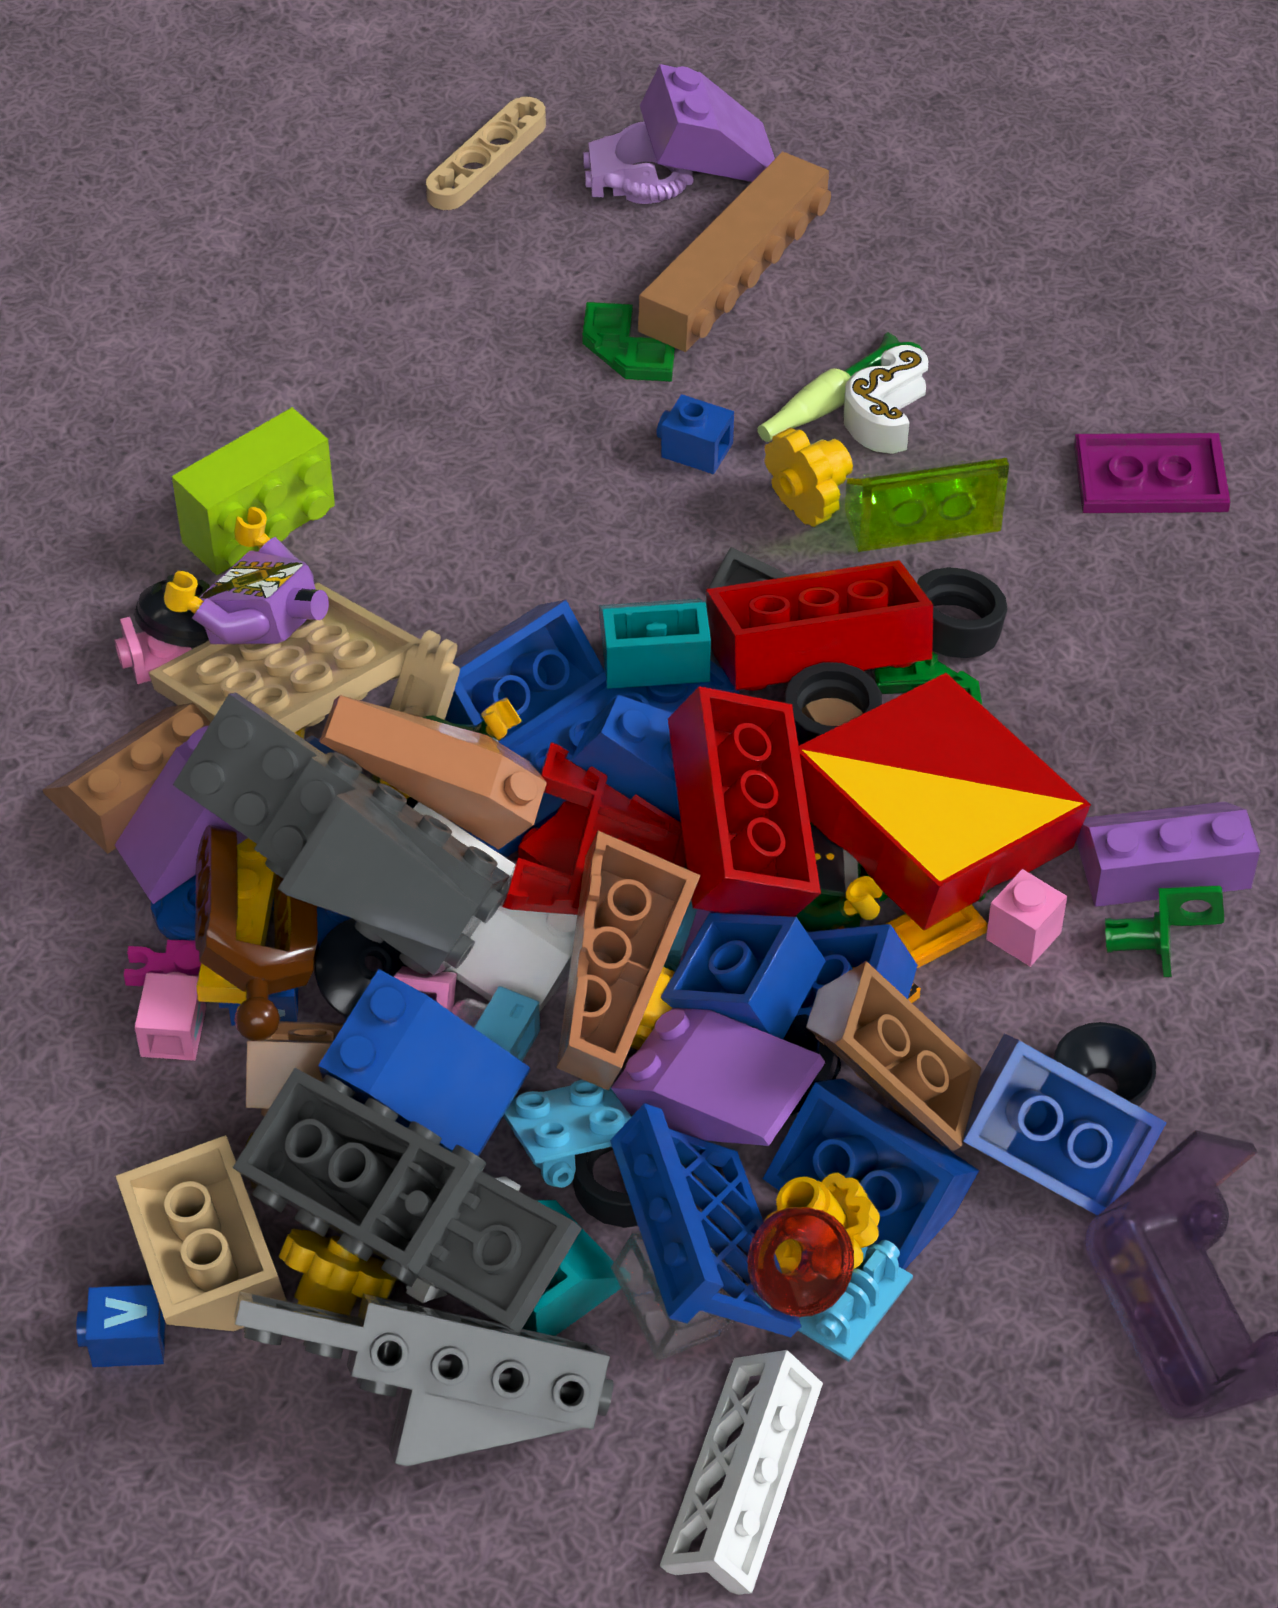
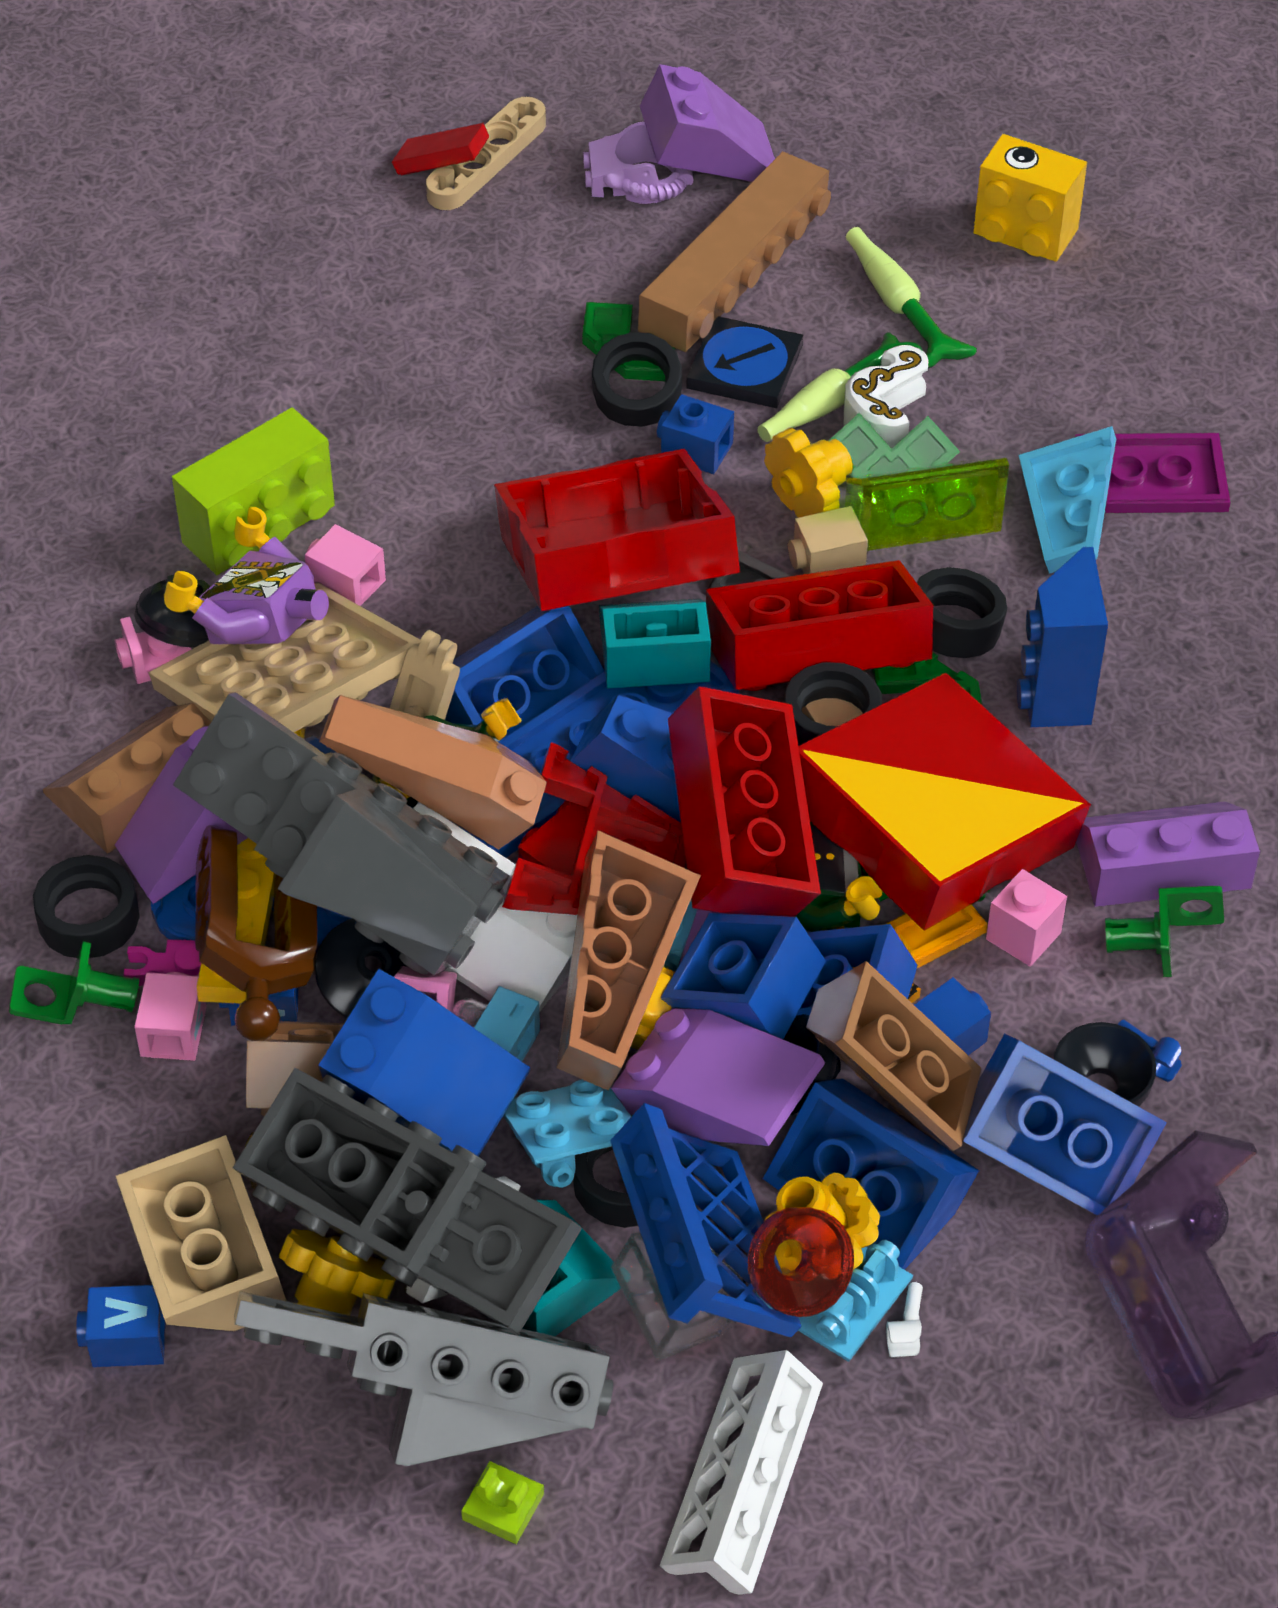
(72, 990): none -> green bracket
(80, 874): none -> black tyre
(346, 564): none -> bright pink brick
(440, 149): none -> red tile
(502, 1502): none -> lime tile
(616, 529): none -> red tile
(640, 348): none -> black tyre
(745, 362): none -> tile
(828, 541): none -> tan brick
(872, 455): none -> tile
(903, 297): none -> piece
(904, 1335): none -> white hand
(958, 1014): none -> blue brick
(1029, 197): none -> yellow brick
(1065, 646): none -> blue slope
(1069, 493): none -> medium azure wing
(1165, 1051): none -> blue hand

